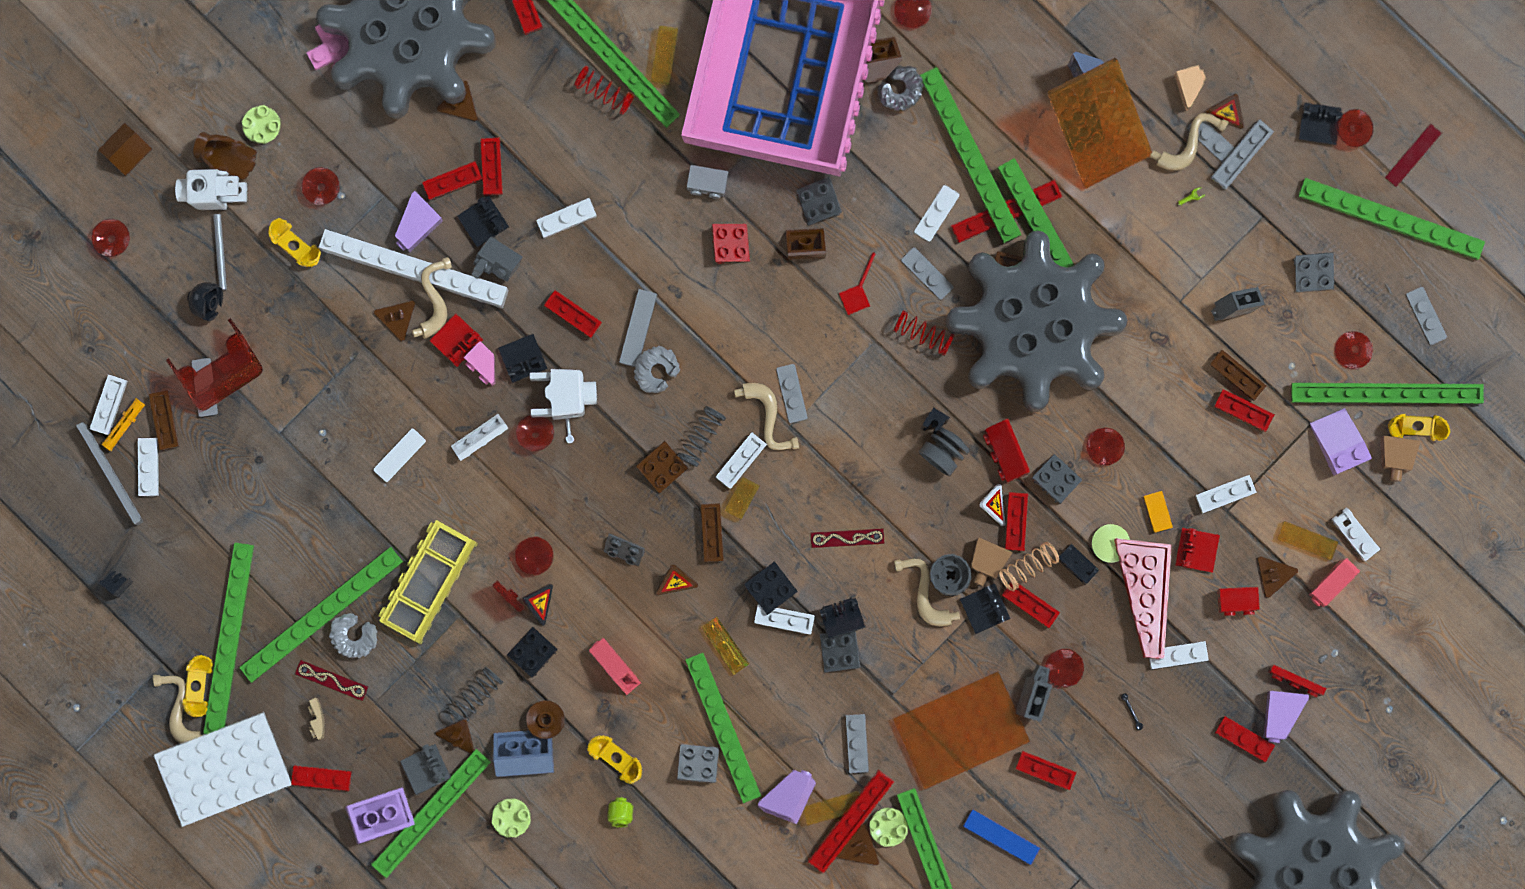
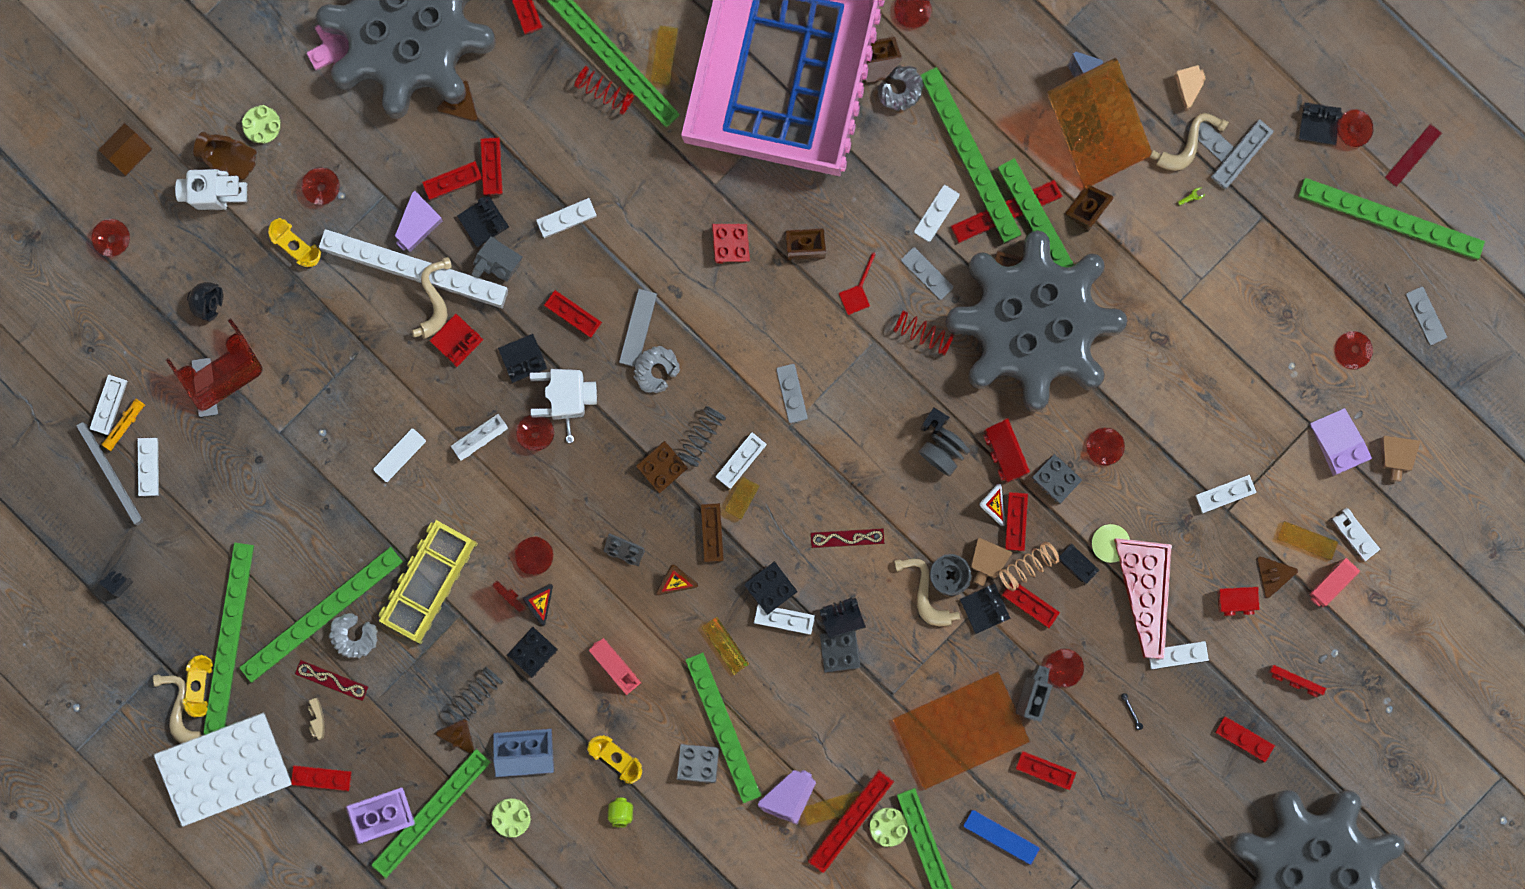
(164, 420): reddish brown plate -> none
(220, 251): light grey bar -> none
(397, 318): reddish brown piece -> none
(425, 769): dark grey hinge -> none
(482, 361): bright pink slope -> none
(543, 710): reddish brown dish -> none
(707, 181): light grey brick -> none
(765, 394): tan animal -> none
(819, 201): dark grey hinge -> none
(857, 743): light grey plate -> none
(860, 848): reddish brown piece -> none
(1089, 207): none -> reddish brown slope
(1158, 512): light orange tile -> none
(1197, 550): red hinge -> none
(1228, 110): piece -> none
(1237, 375): reddish brown plate -> none
(1238, 304): dark grey hinge -> none
(1244, 410): red plate -> none
(1282, 713): lavender slope -> none
(1314, 272): dark grey hinge -> none
(1387, 393): bright green plate -> none
(1432, 426): yellow piece -> none

